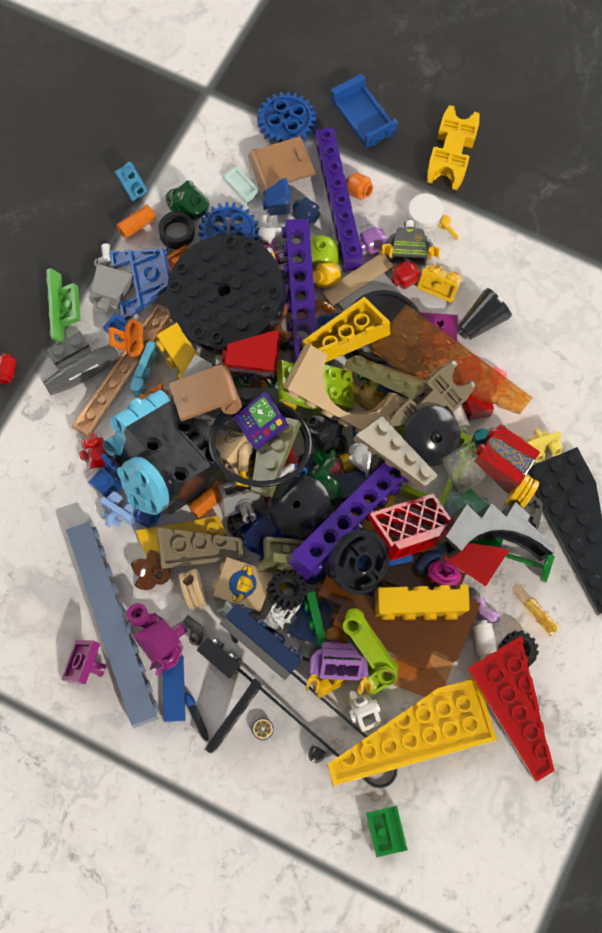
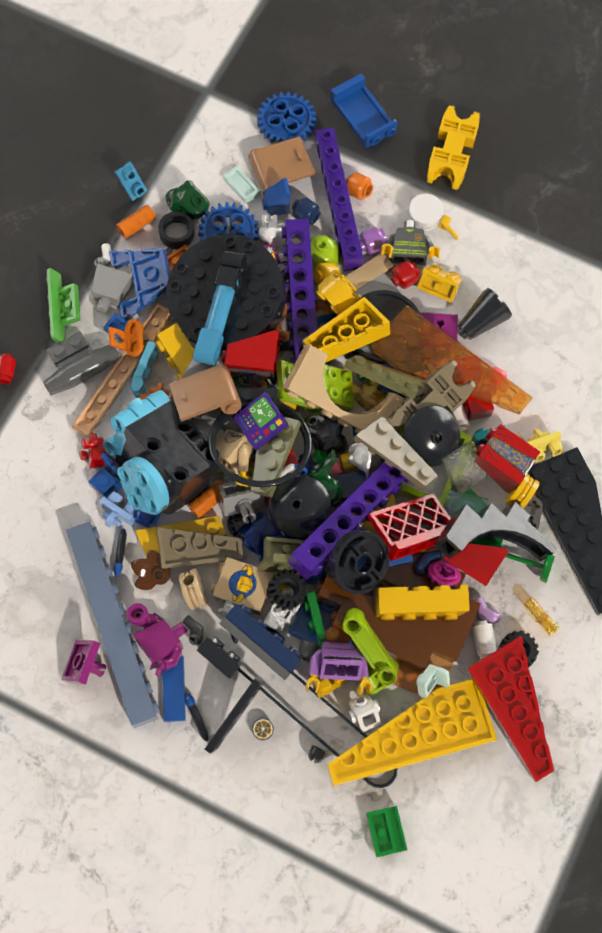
(118, 566): none -> black piece
(227, 285): none -> dark azure piece
(338, 292): none -> yellow brick
(430, 677): none -> light aqua bracket

